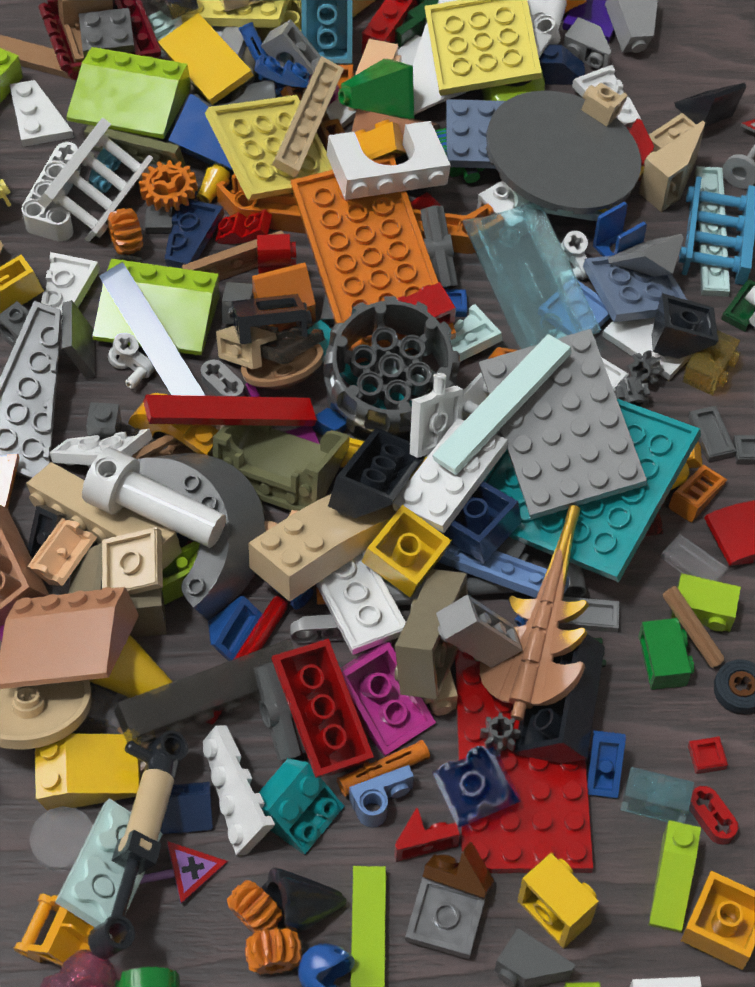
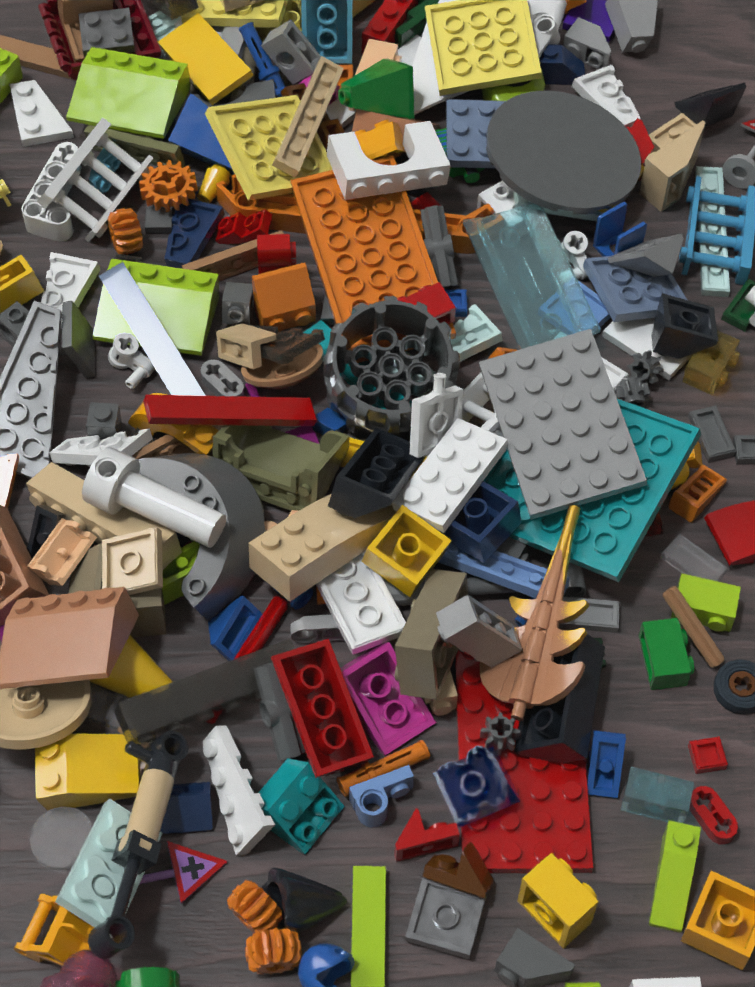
(248, 314): black window -> none
(290, 74): blue slope -> none
(501, 404): light aqua tile -> none
(603, 103): tan brick -> none

